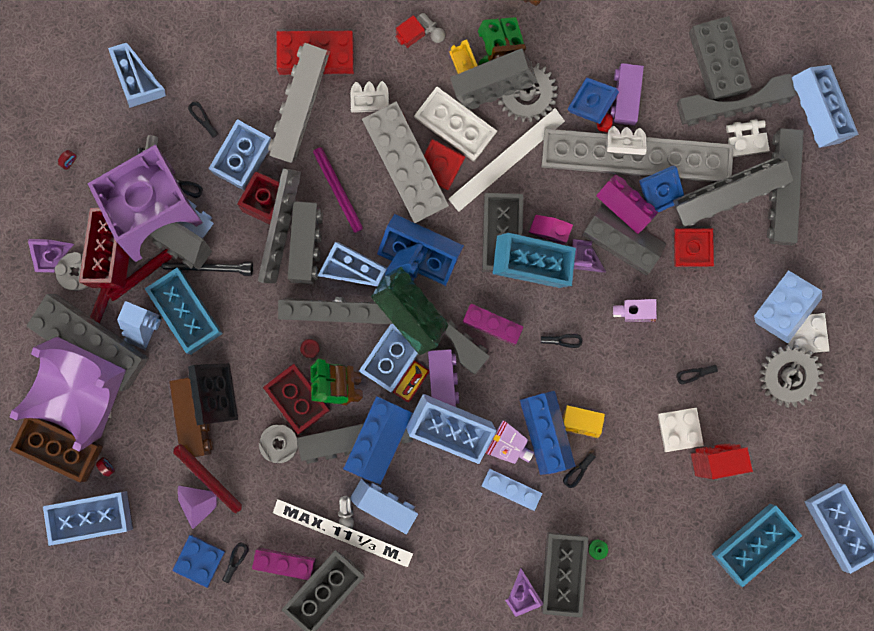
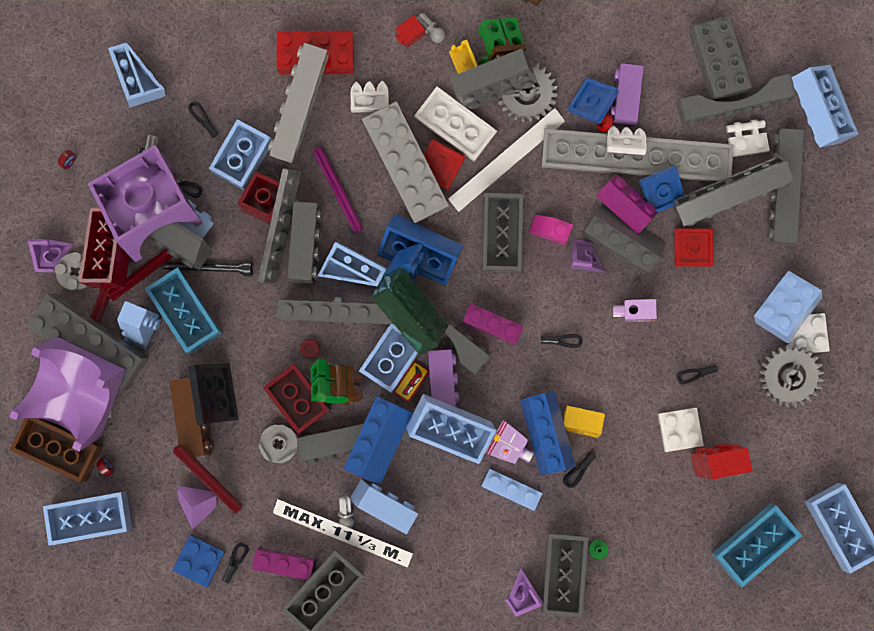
(534, 260): dark azure brick -> none

